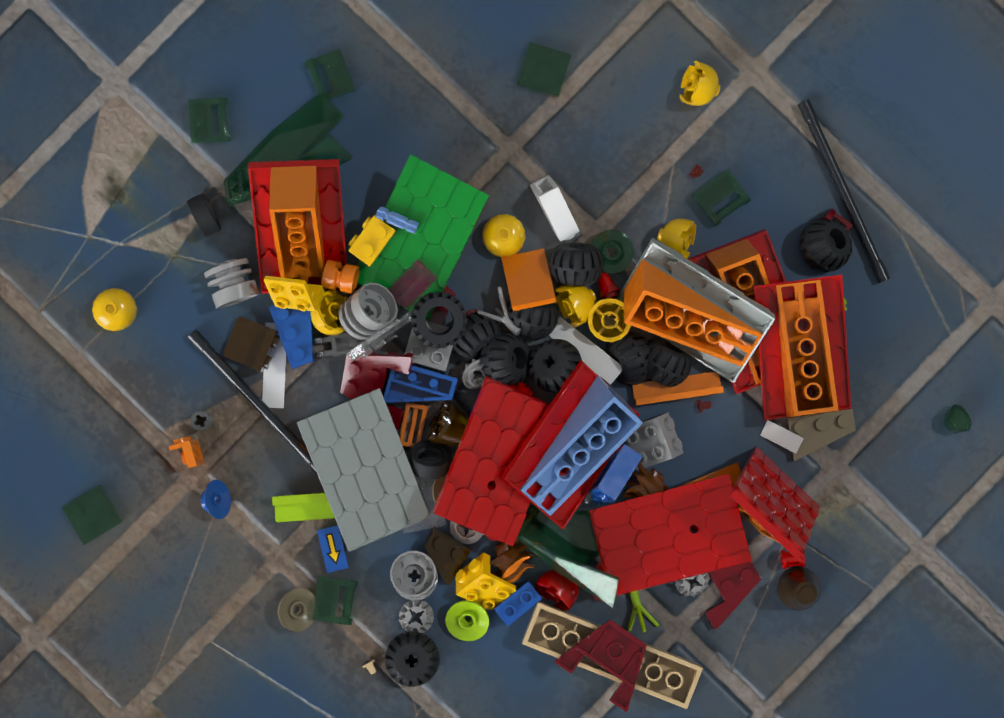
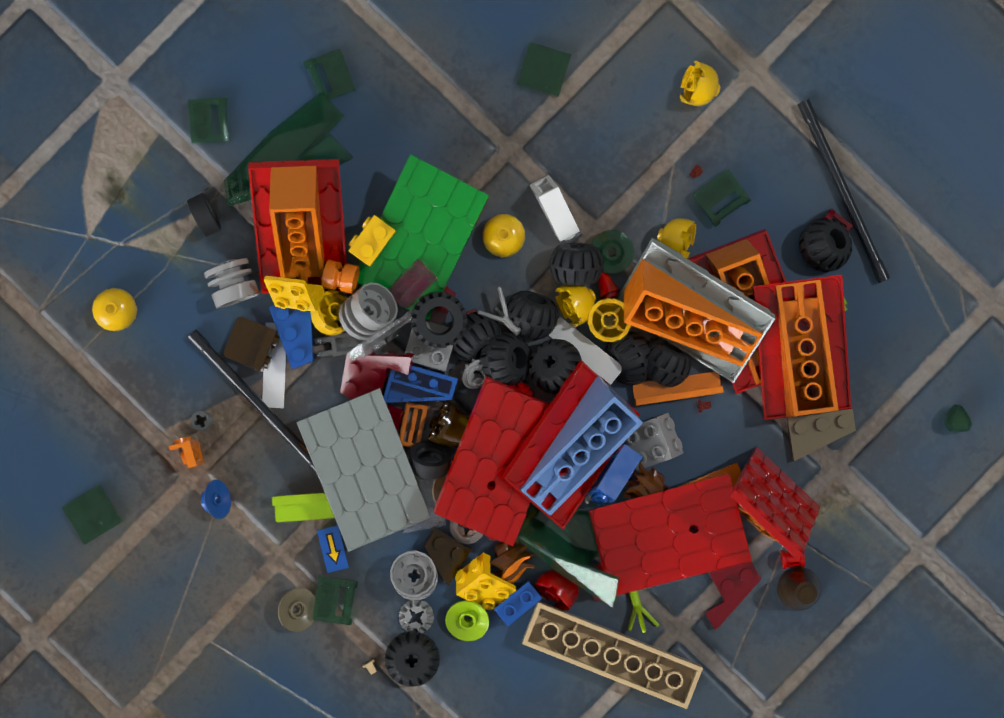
(397, 220): medium blue axle -> none
(528, 279): orange tile -> none
(614, 651): dark red wing -> none
(691, 590): light grey gear -> none
(781, 436): white sticker -> none

